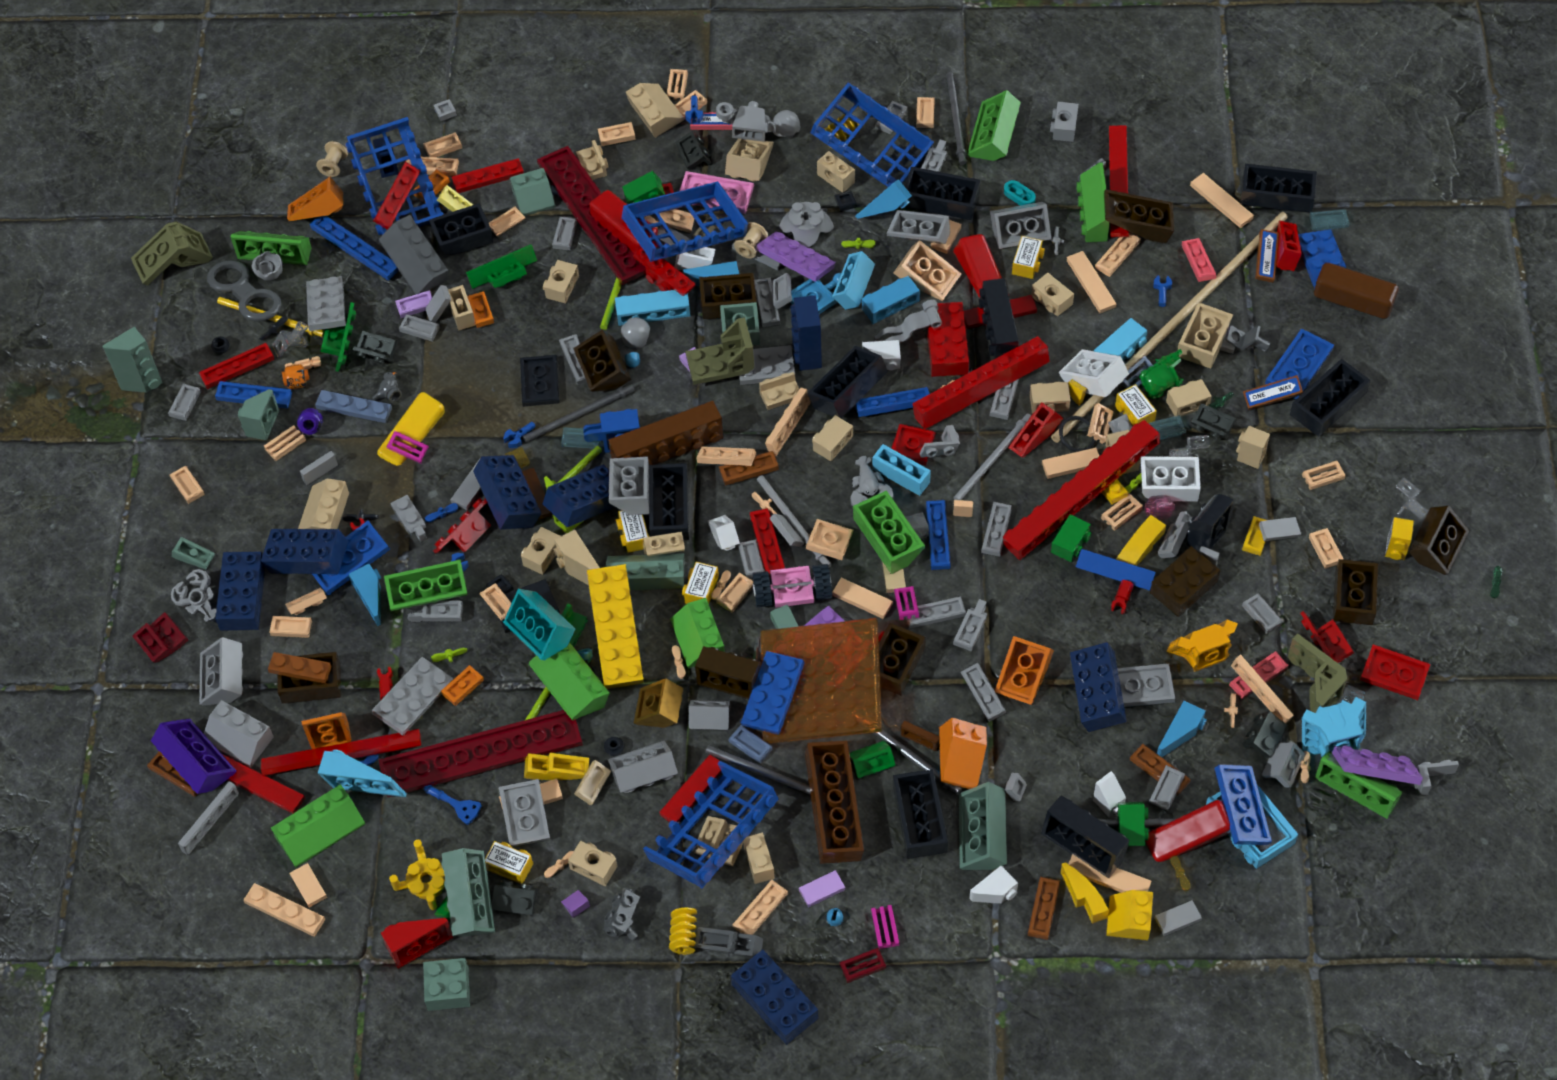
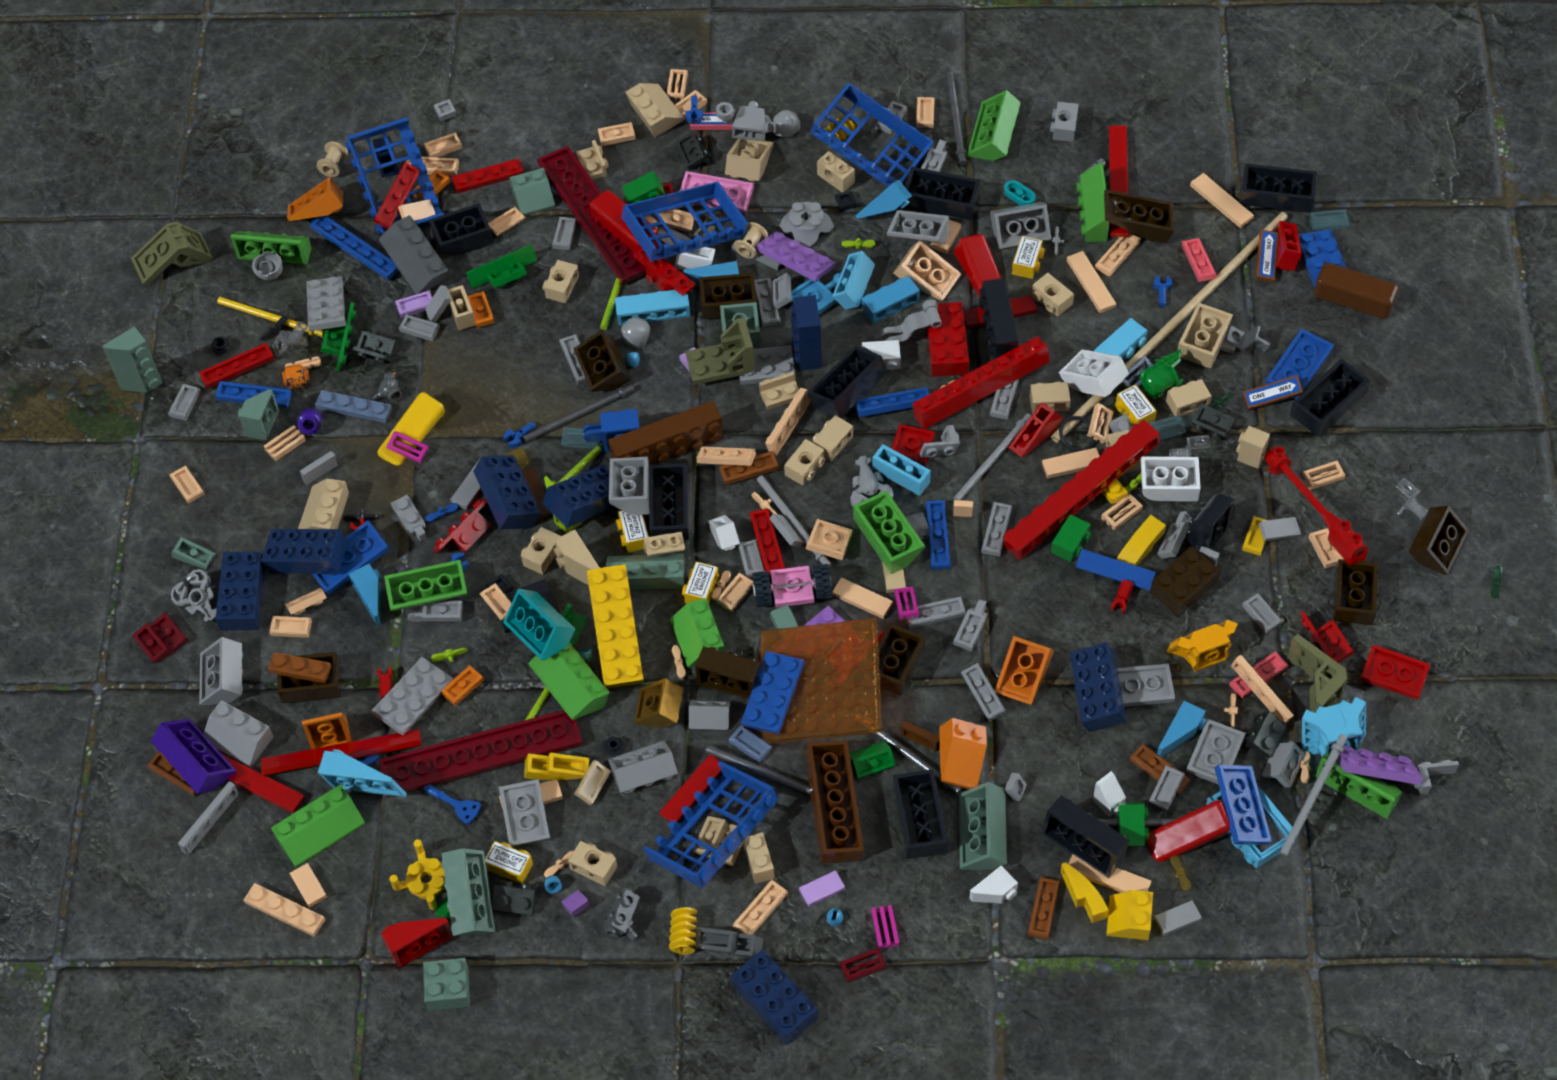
(244, 291): dark grey bar -> none
(417, 210): none -> light nougat tile
(452, 199): light yellow plate -> none
(539, 380): black tile -> none
(556, 884): none -> dark azure hinge
(806, 453): none -> tan brick
(1076, 391): yellow tile -> none
(1159, 507): clear pink head -> none
(1215, 747): none -> light grey plate
(1337, 748): none -> light grey bar
(1340, 532): none -> red bar
(1399, 538): yellow brick -> none

